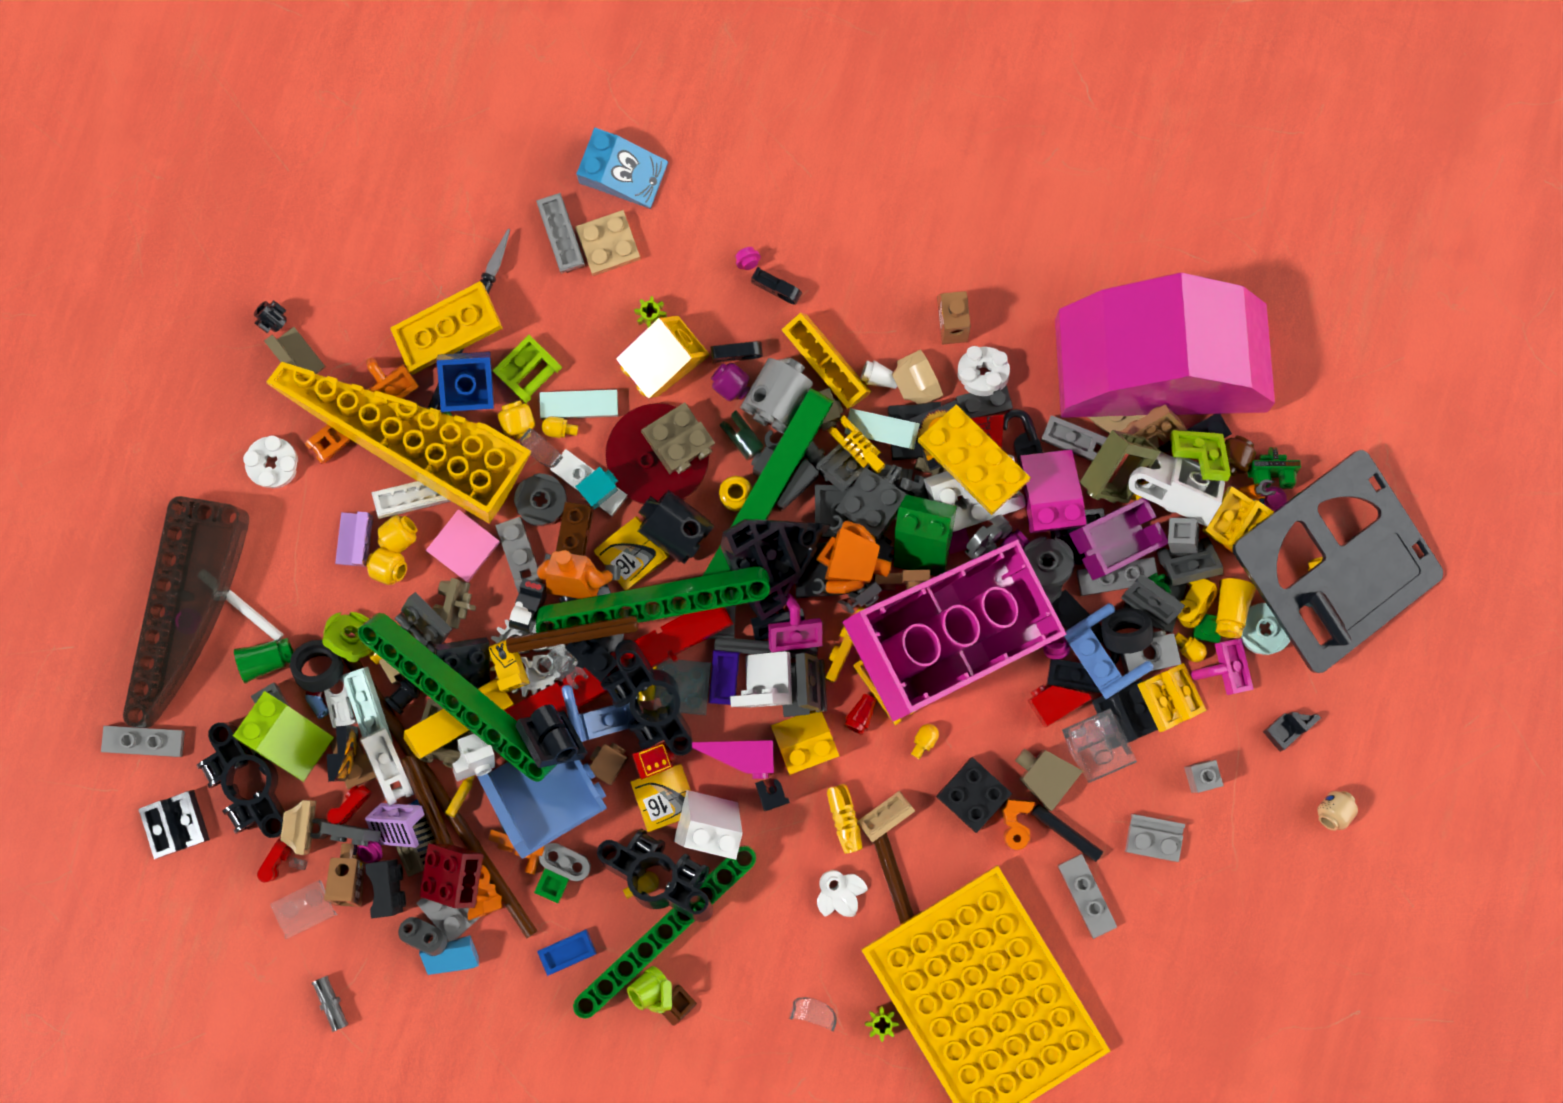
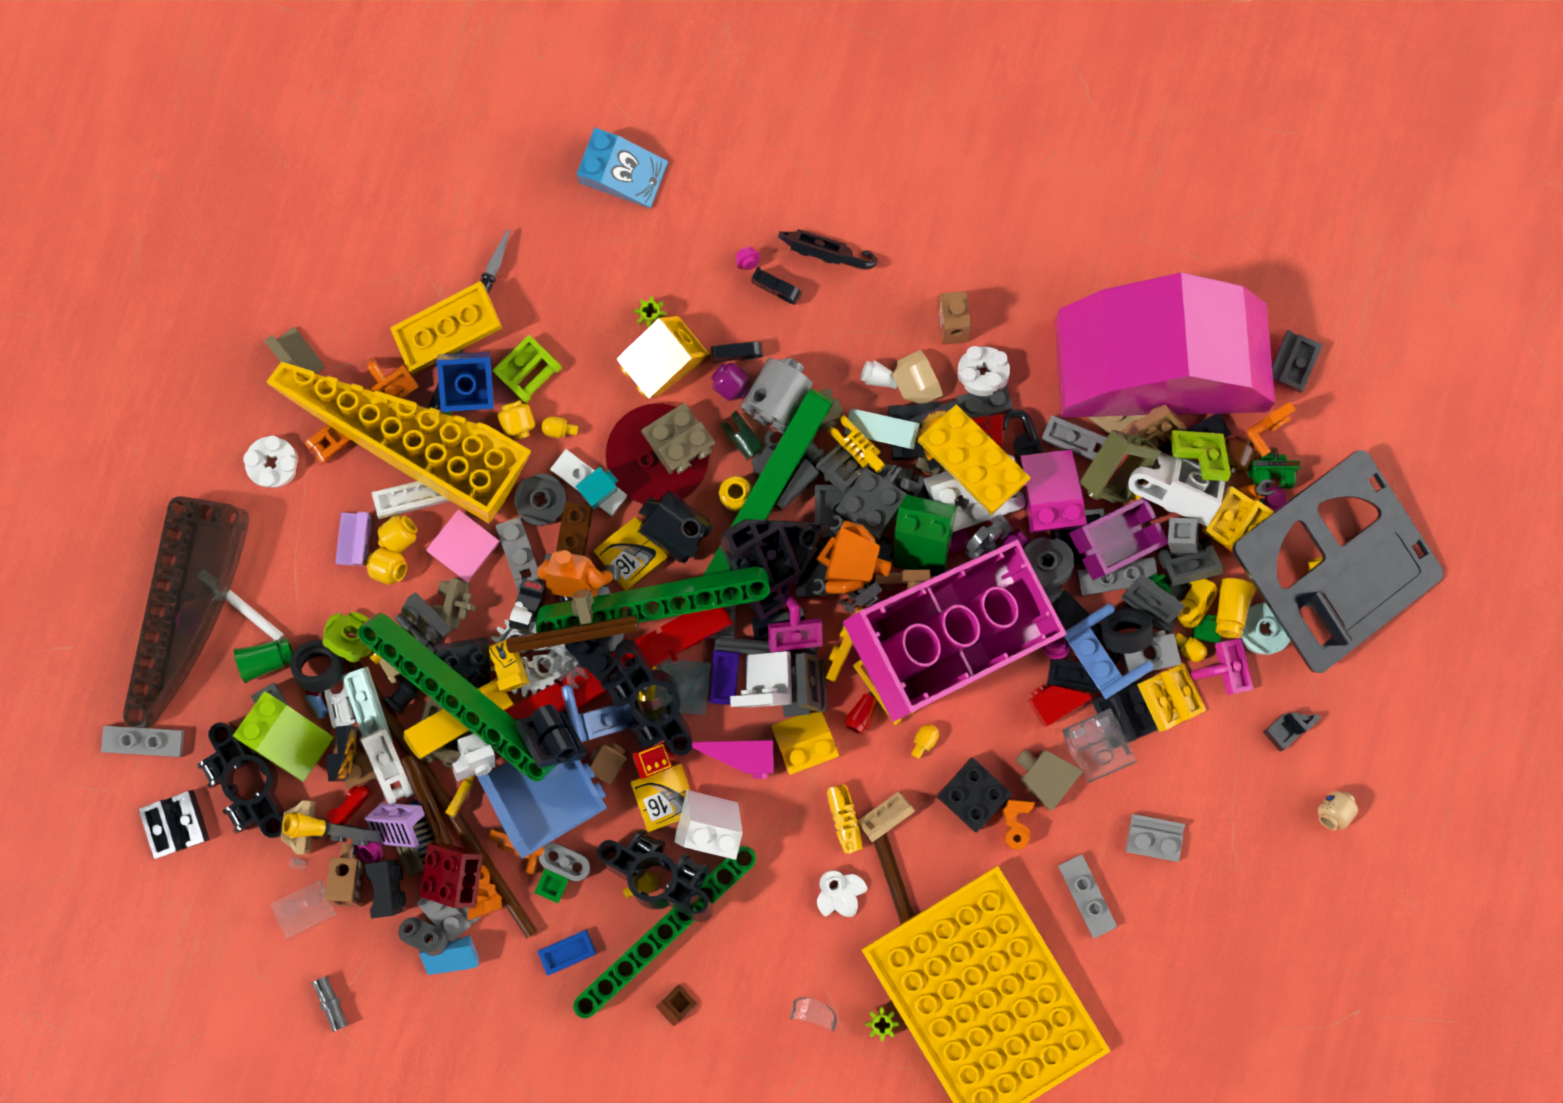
(269, 868): red plate -> none
(270, 316): black gear -> none
(301, 825): none -> yellow cone
(540, 448): clear helmet -> none
(560, 233): light grey plate -> none
(579, 404): light aqua tile -> none
(582, 604): none -> dark tan plate
(608, 243): tan plate -> none
(650, 989): lime piece -> none
(774, 799): black hinge -> none
(826, 249): none -> black plate
(826, 360): yellow brick -> none
(1067, 832): black piece -> none
(1203, 776): light grey brick -> none
(1271, 422): none -> orange plate
(1295, 361): none -> dark grey plate

